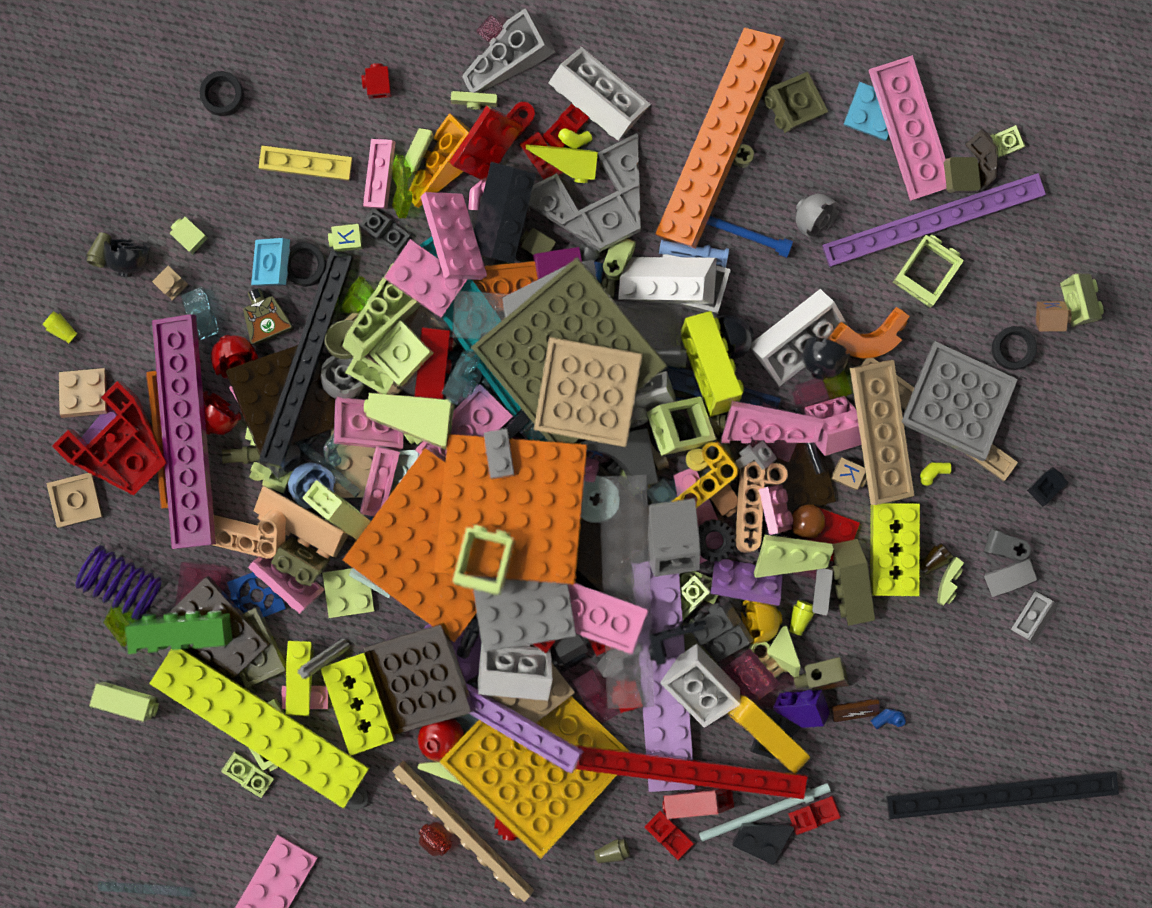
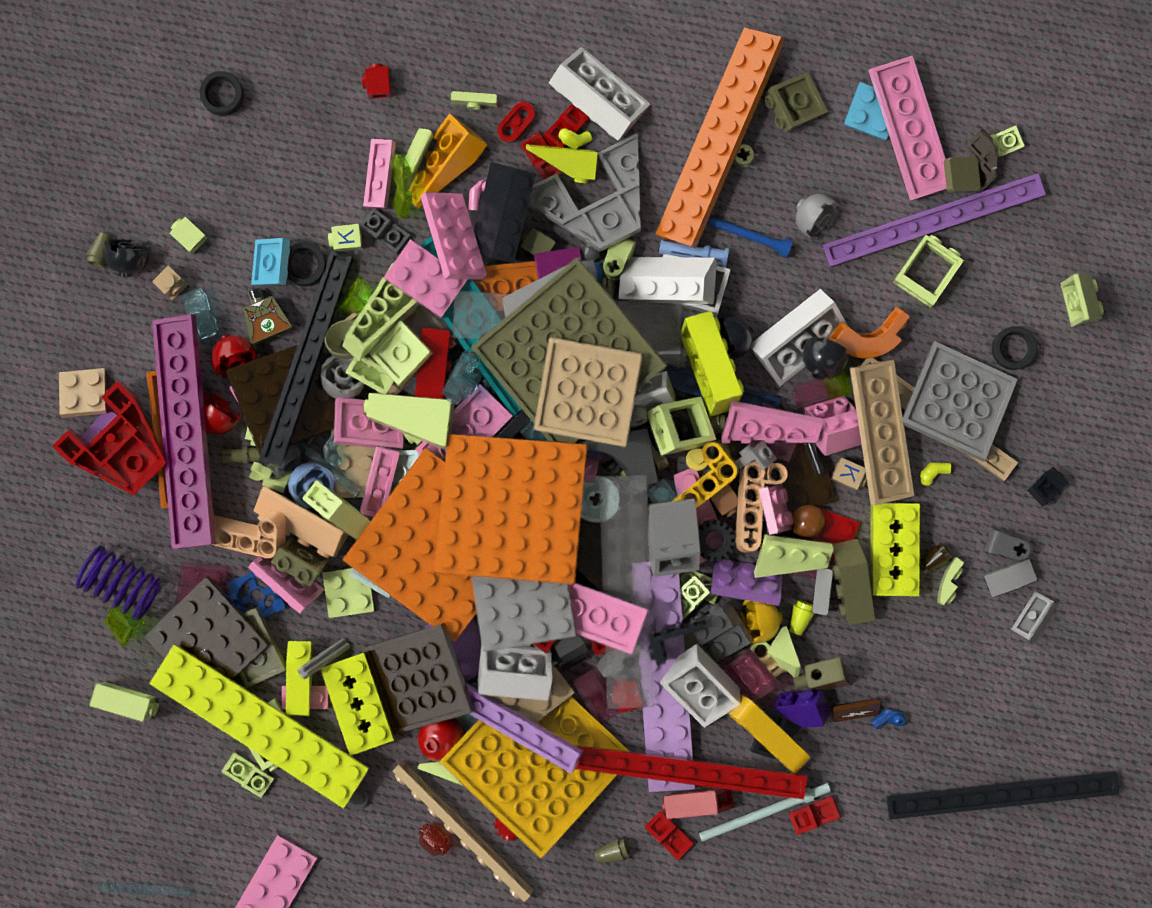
(58, 326): neon yellow cone -> none
(74, 500): tan plate -> none
(179, 631): bright green wedge -> none
(305, 163): light yellow plate -> none
(469, 638): black axle -> none
(478, 584): yellowish green window -> none
(486, 143): red plate -> none
(490, 28): clear pink plate -> none
(499, 454): light grey plate -> none
(513, 51): light grey wedge -> none
(763, 840): black wing -> none
(1052, 316): medium nougat brick -> none

